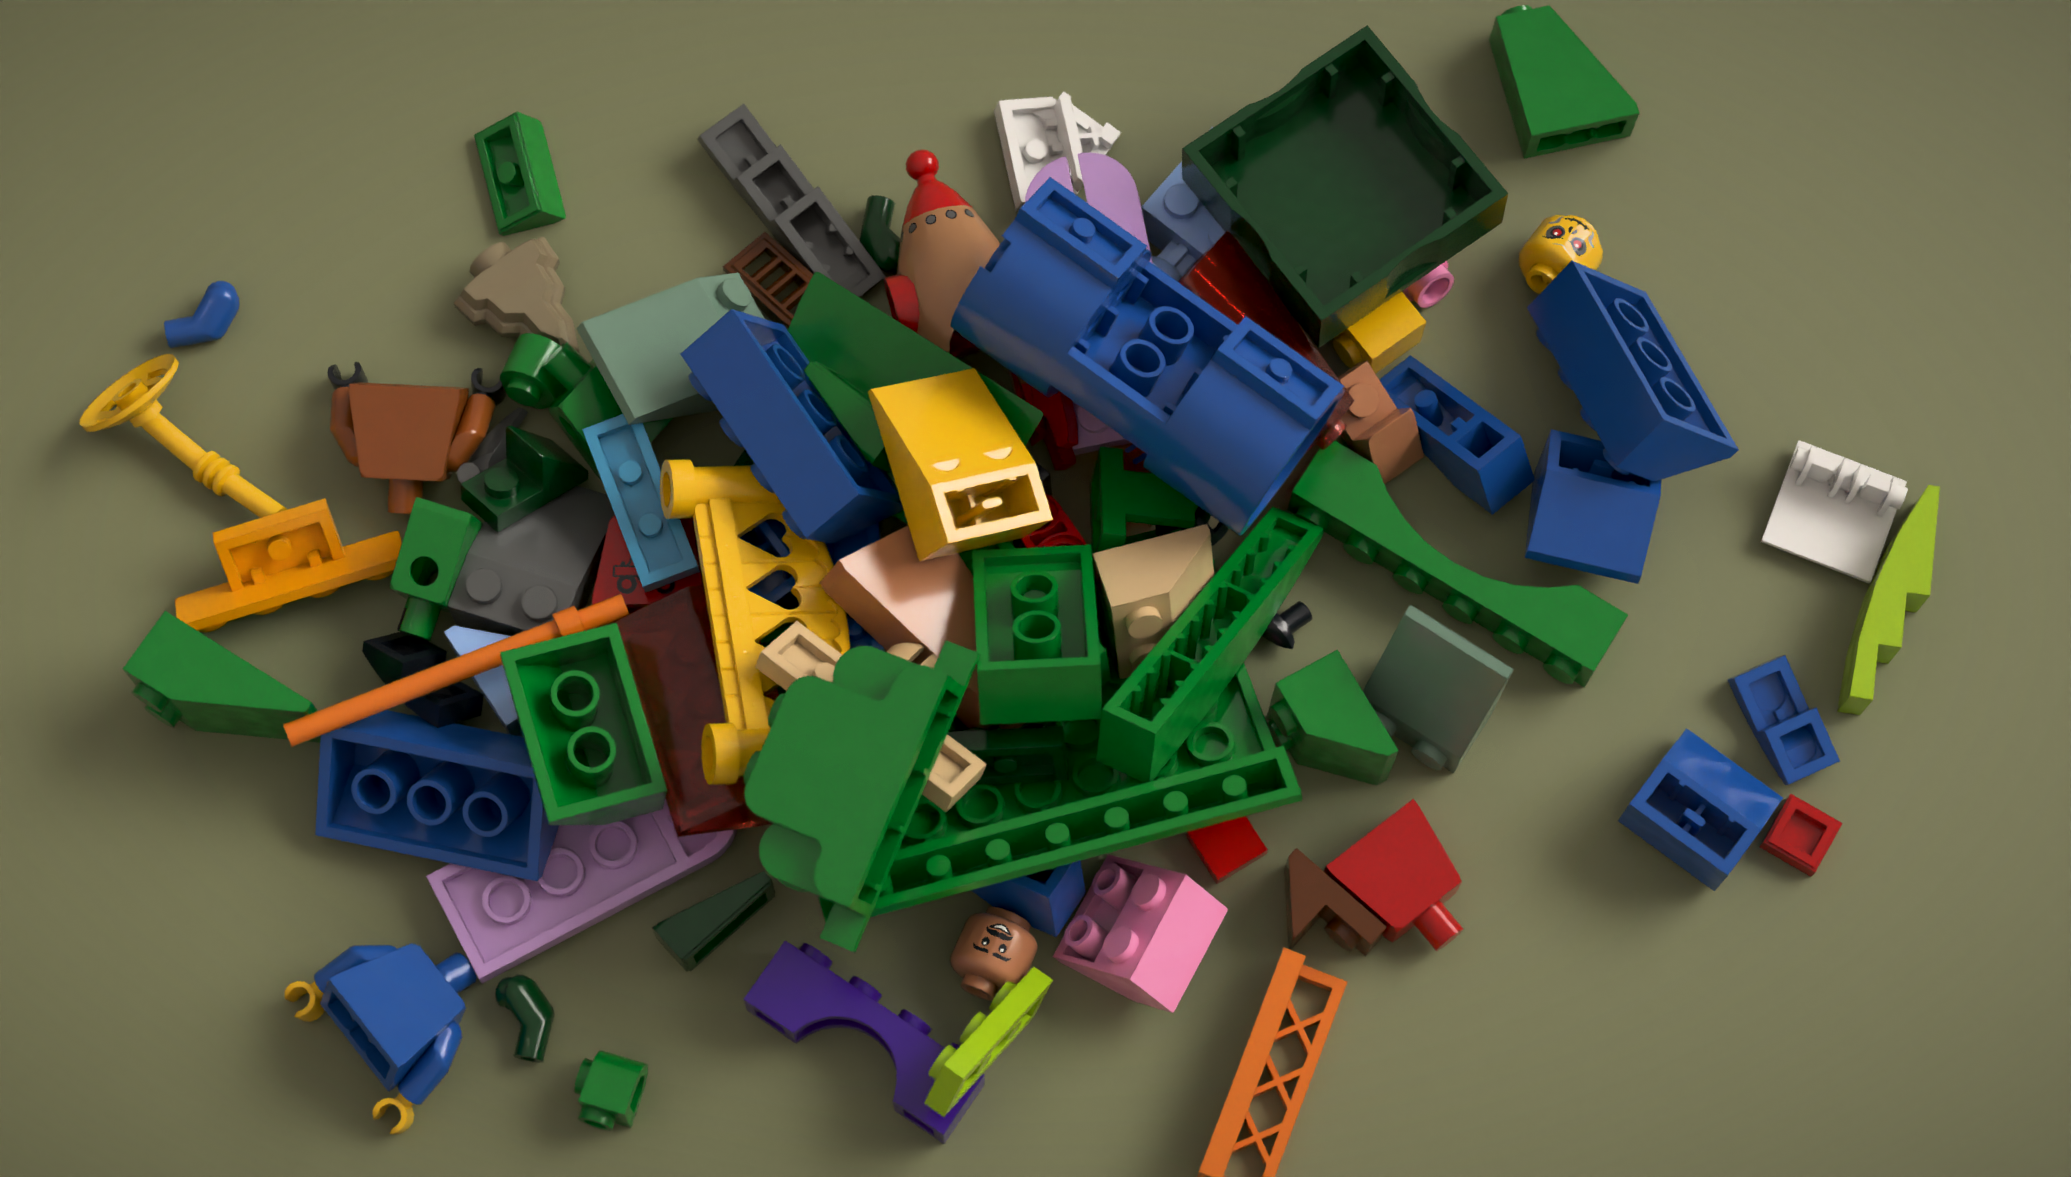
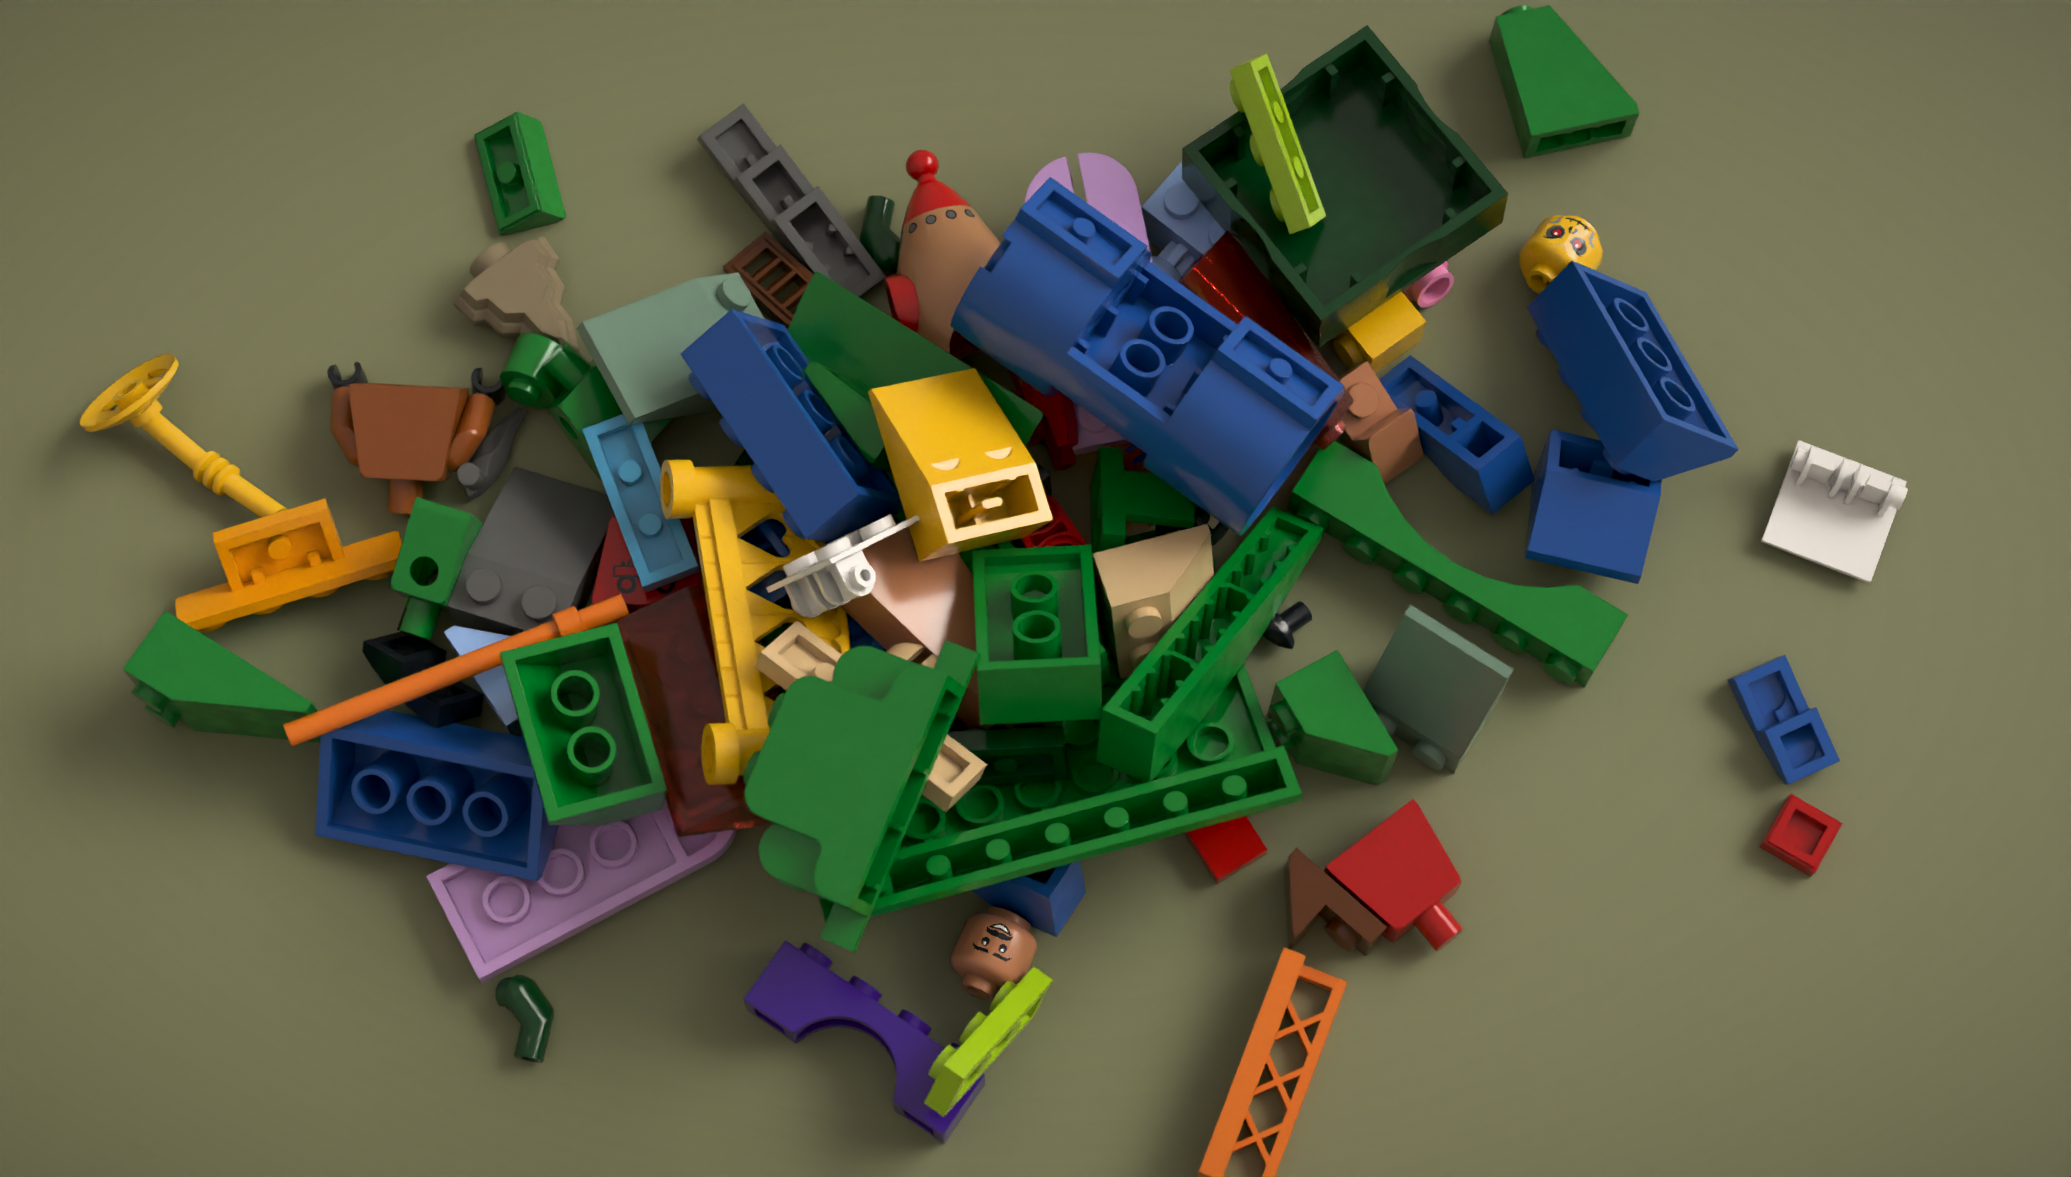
(209, 320): blue arm -> none
(395, 1014): blue torso -> none
(524, 481): dark green slope -> none
(610, 1090): green plate -> none
(706, 925): dark green slope -> none
(835, 571): none -> white hinge
(1045, 130): white slope -> none
(1141, 931): bright pink slope -> none
(1276, 144): none -> lime plate
(1700, 809): blue slope -> none
(1897, 586): lime slope -> none

